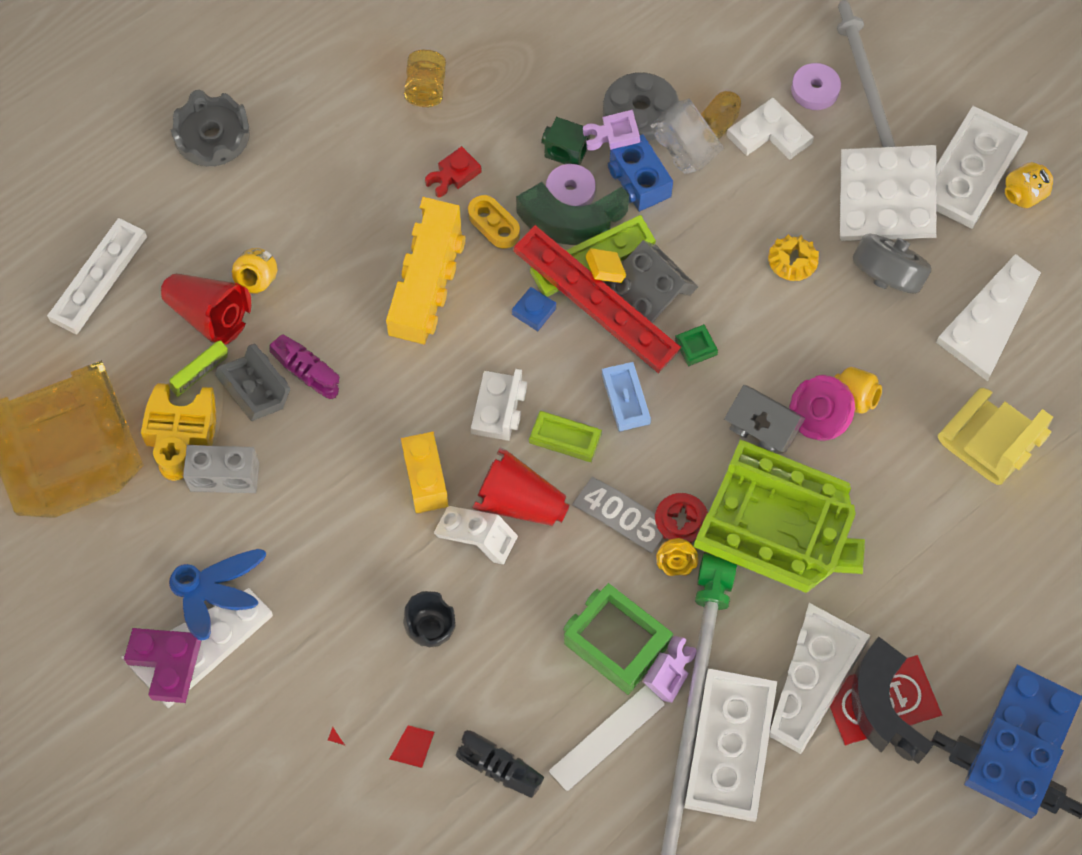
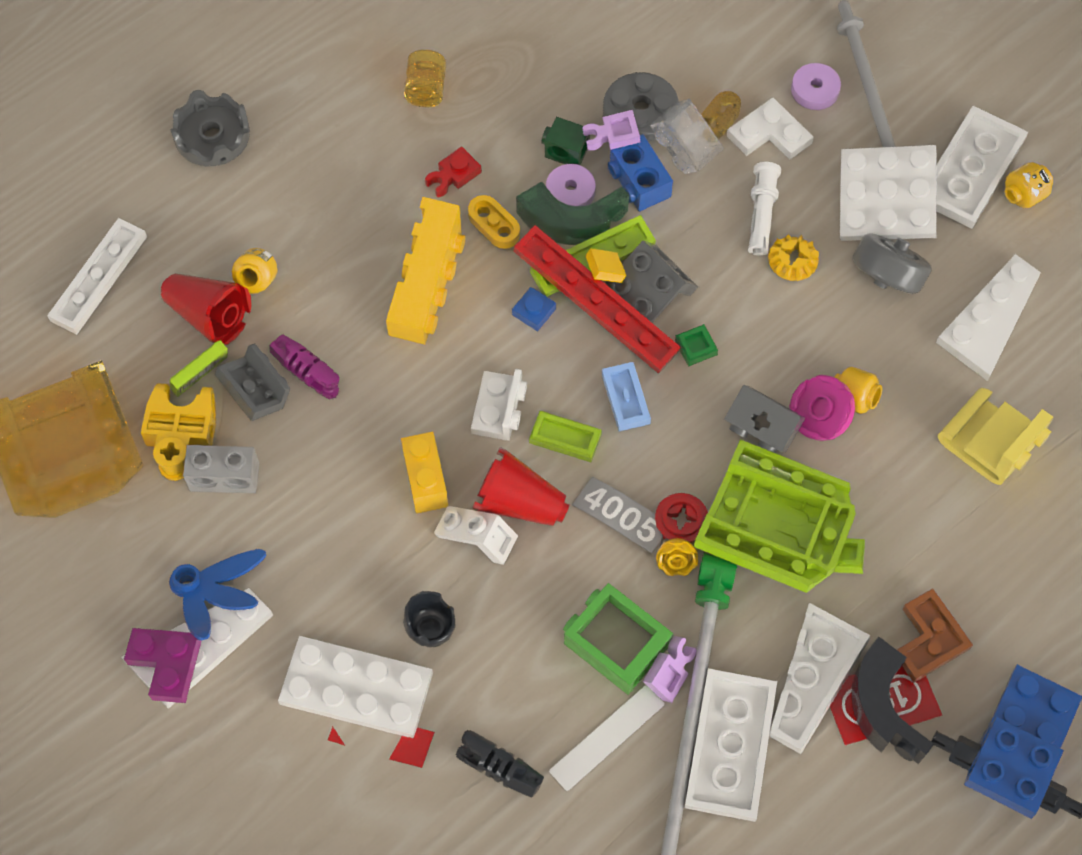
(356, 687): none -> white plate
(763, 195): none -> white pin
(939, 638): none -> dark orange plate

